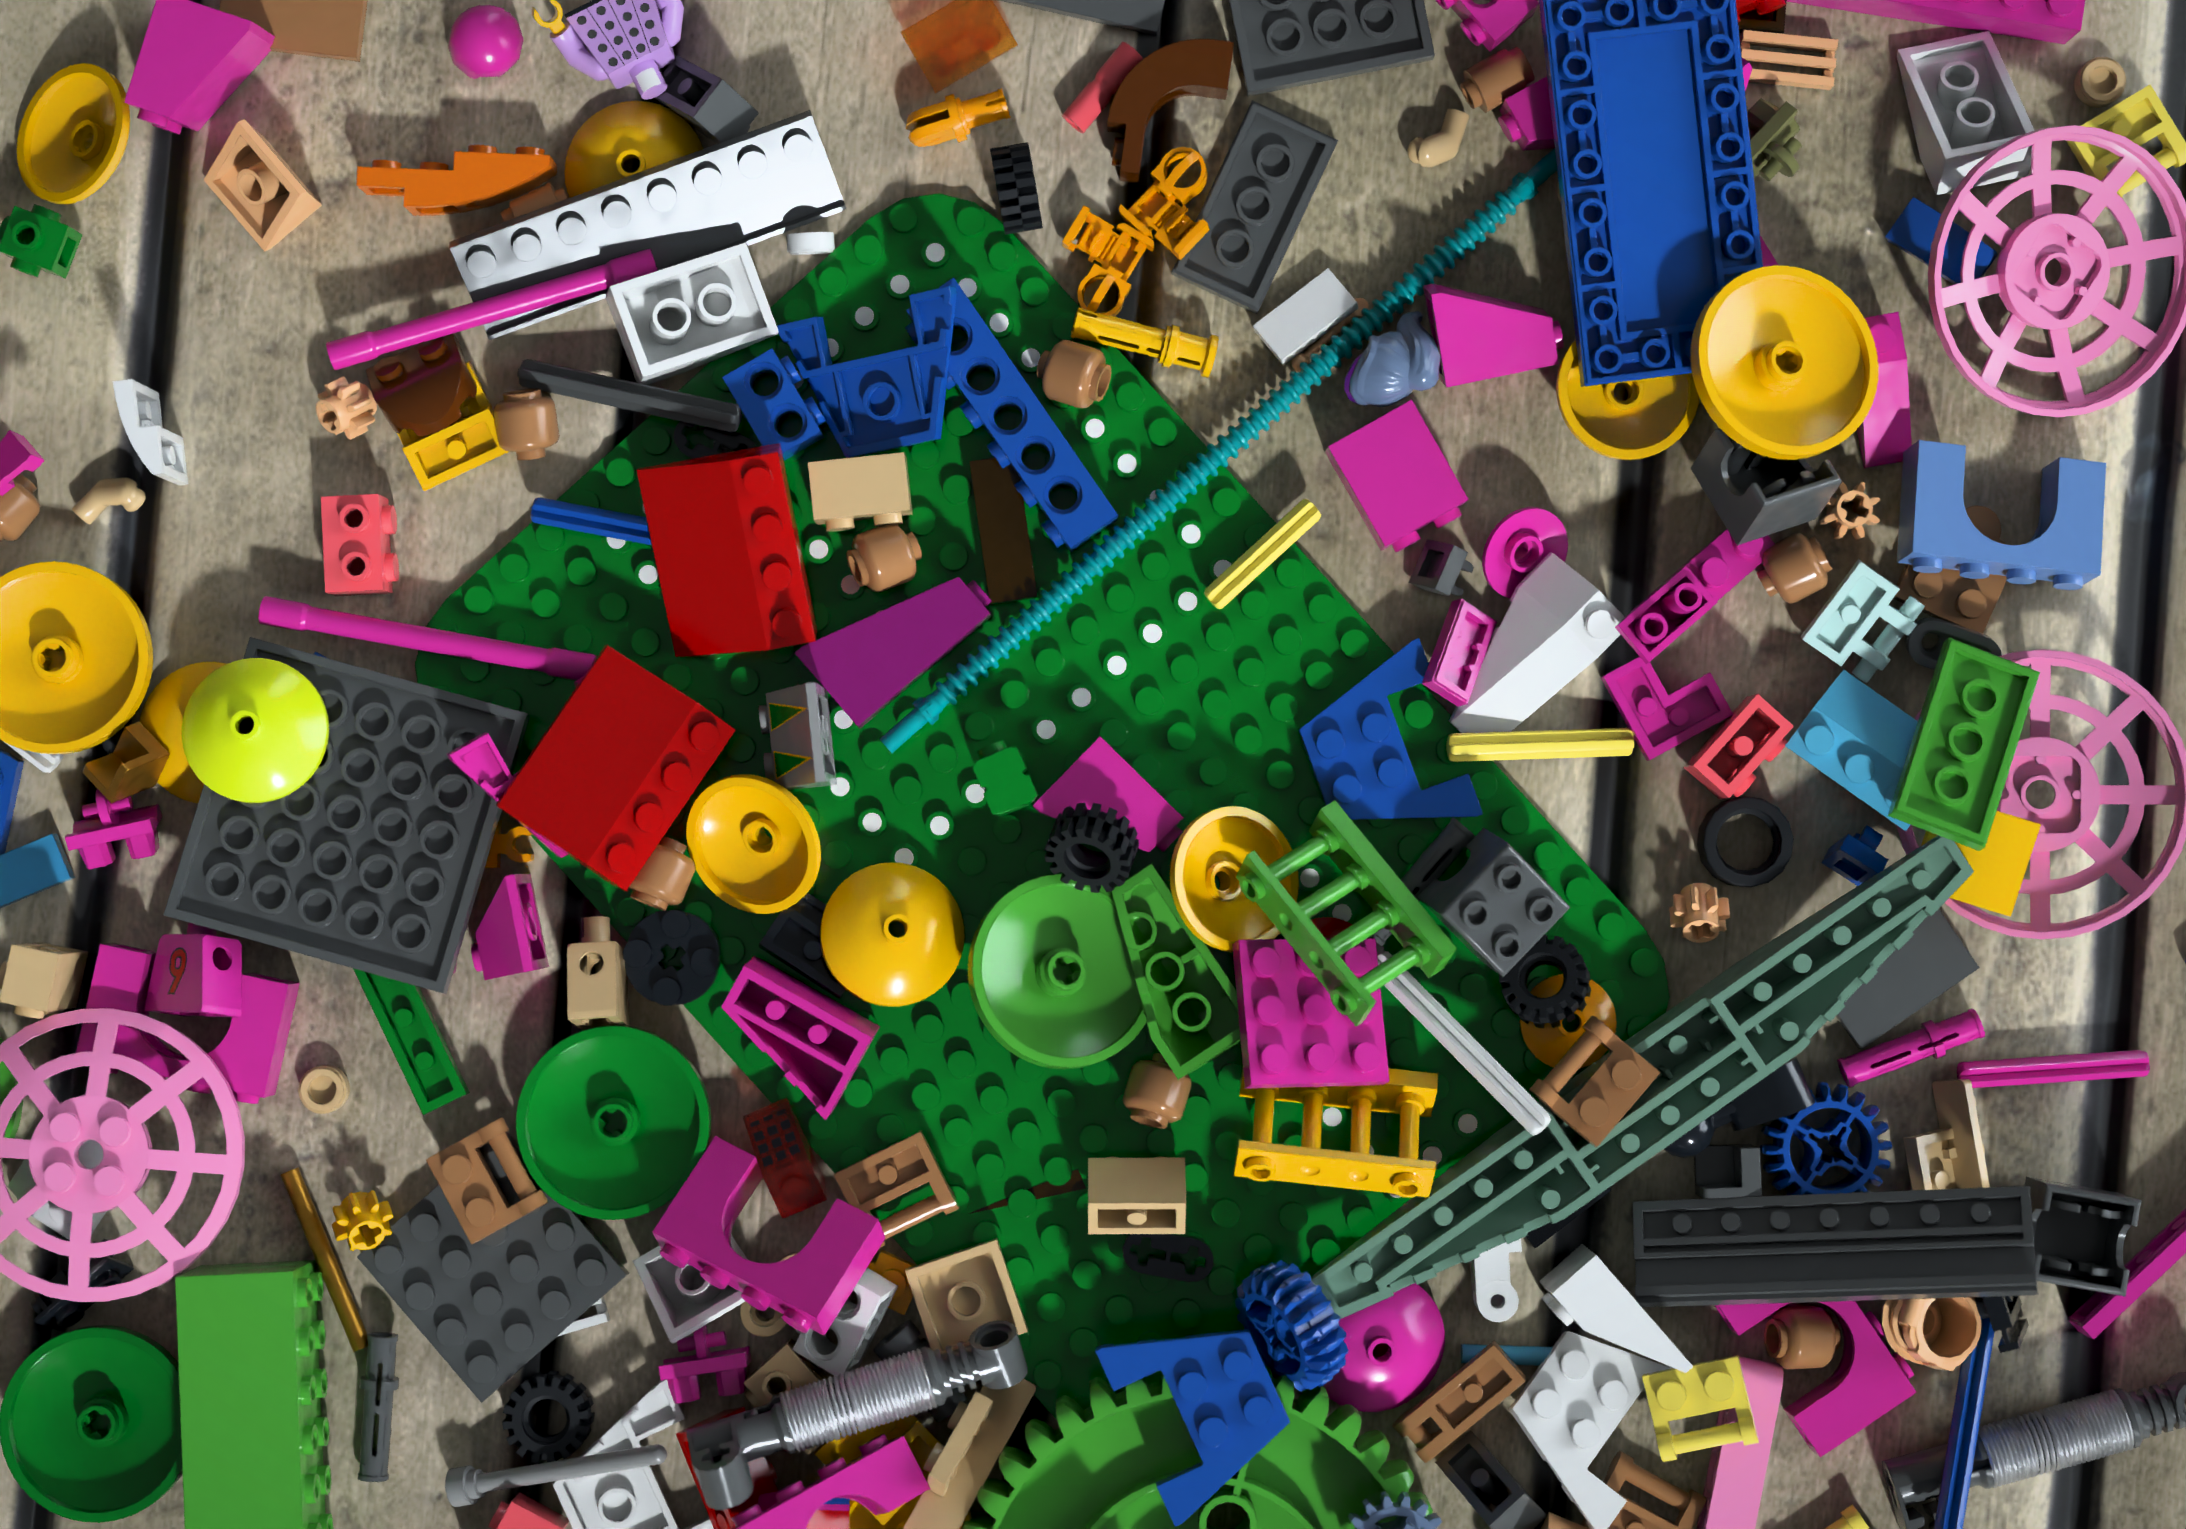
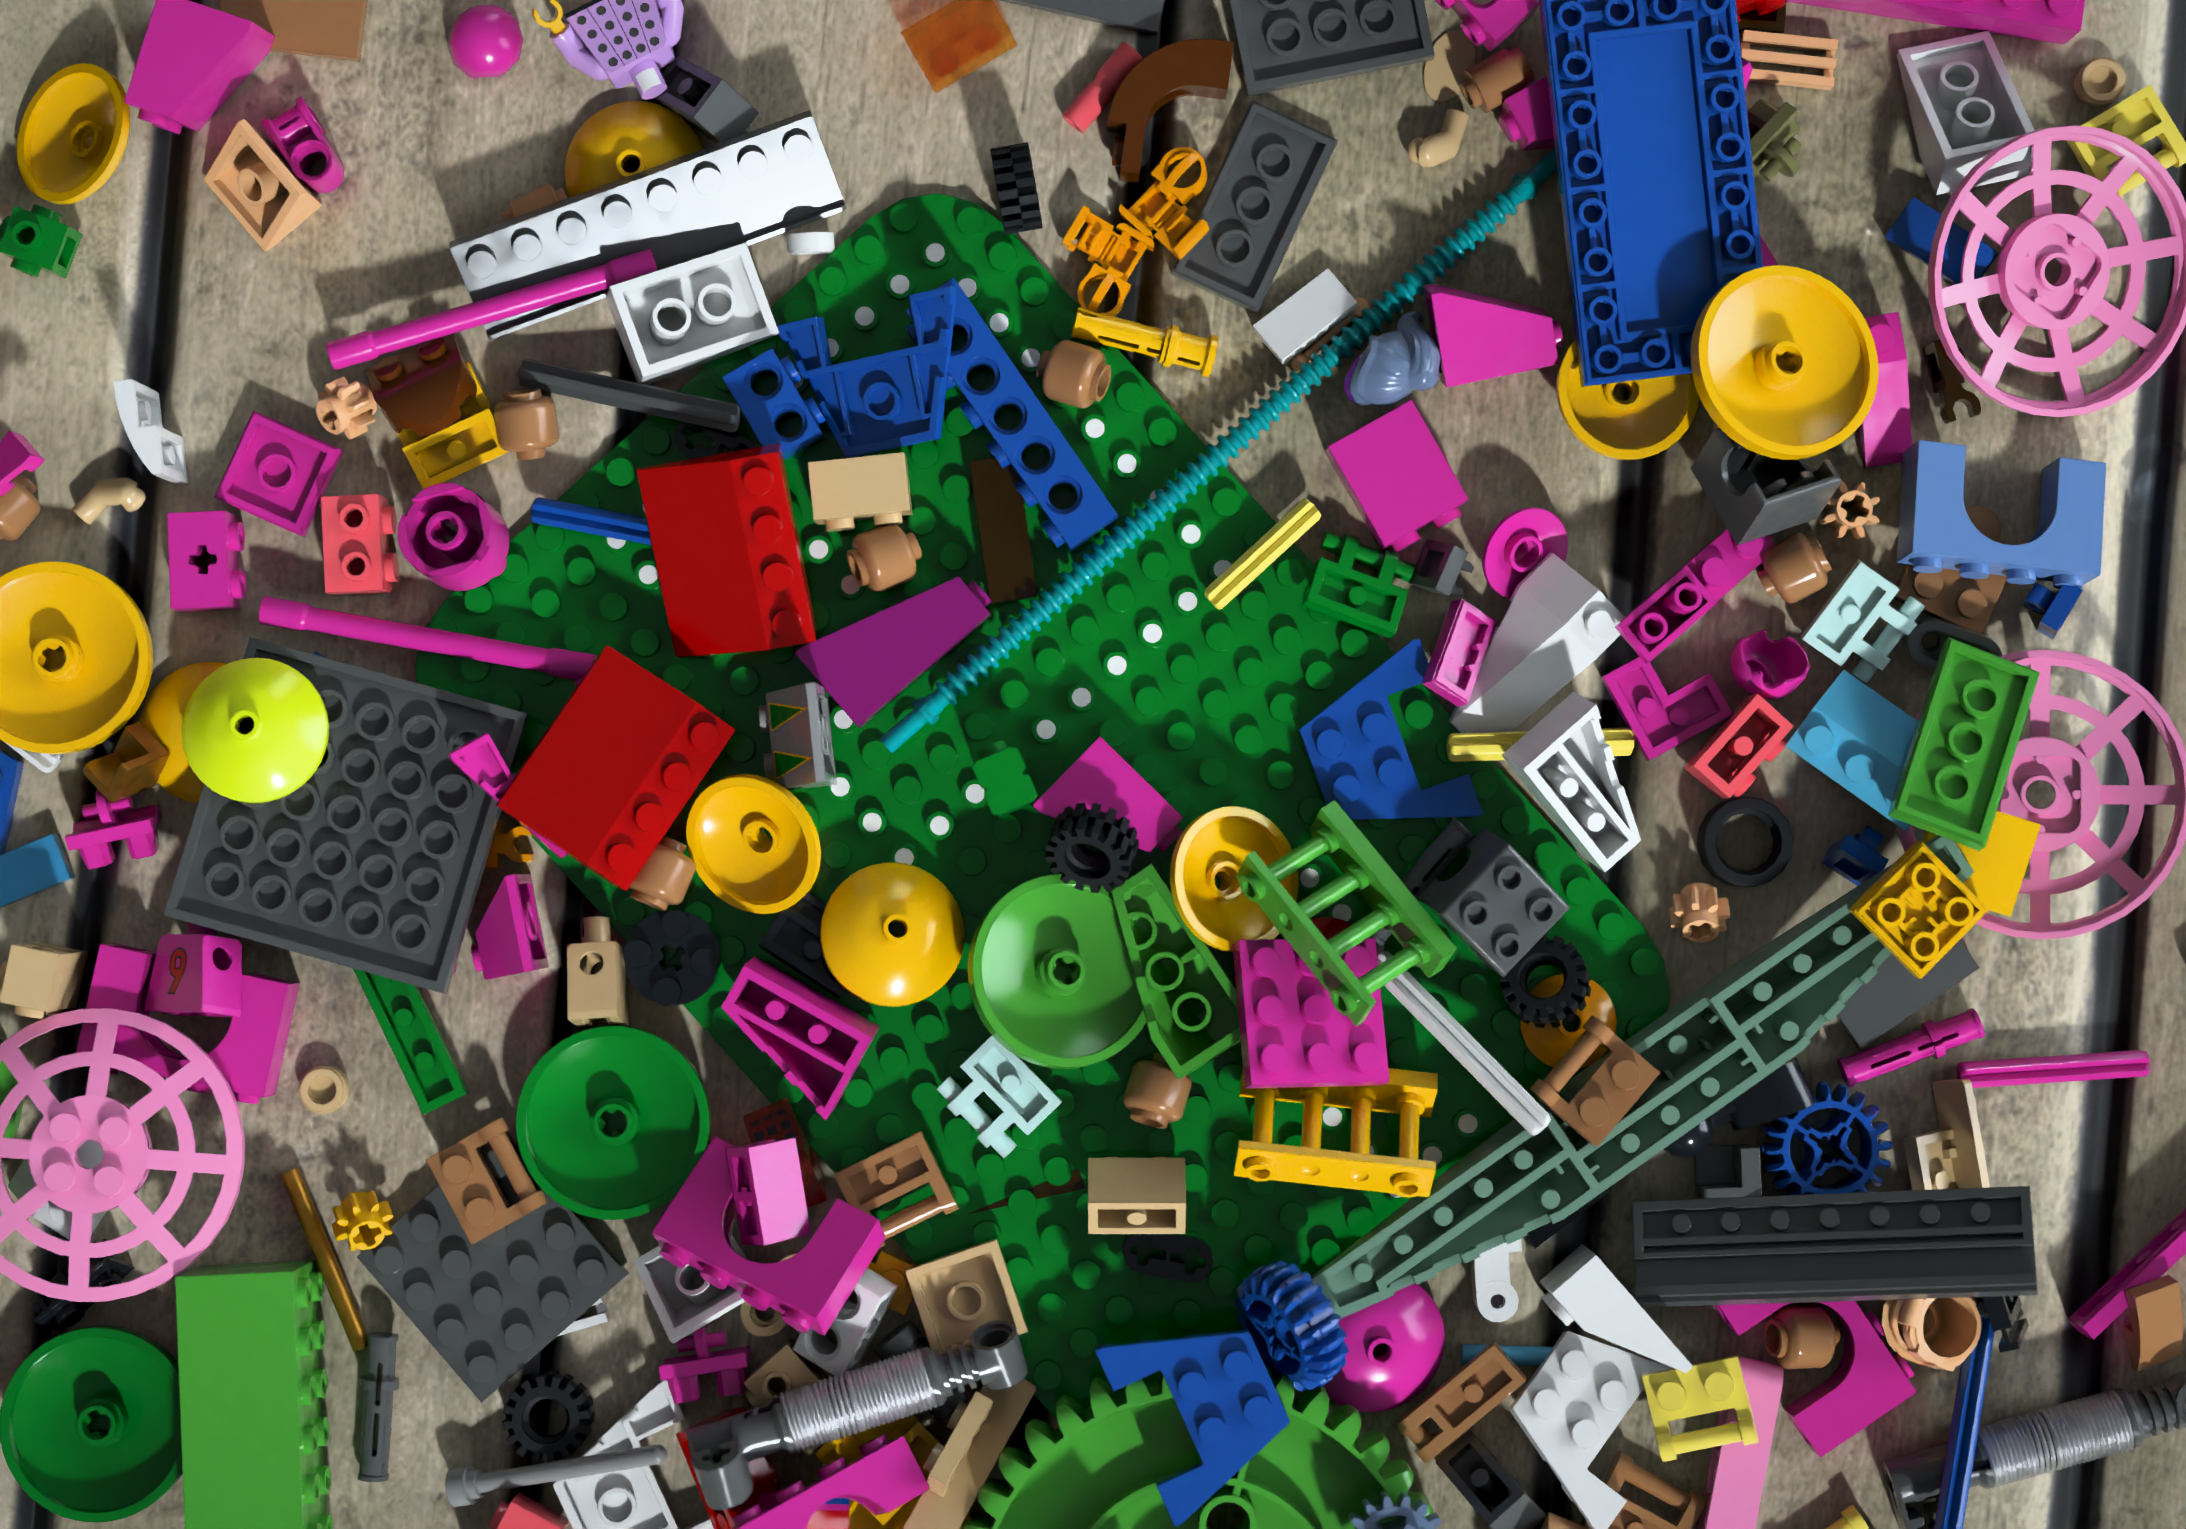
(193, 539): none -> dark pink brick
(278, 474): none -> dark pink plate
(302, 140): none -> dark pink piece
(454, 537): none -> dark pink brick
(476, 182): orange slope -> none
(768, 1191): none -> hinge
(955, 118): light orange arm -> none
(1010, 1085): none -> light aqua plate
(1355, 596): none -> green plate
(1445, 72): none -> tan sticker
(1575, 781): none -> white wedge
(1768, 665): none -> dark pink hair
(1918, 909): none -> yellow tile
(1947, 382): none -> dark brown plate
(2052, 606): none -> blue tile
(2081, 1235): dark grey piece -> none
(2155, 1323): none -> medium nougat slope

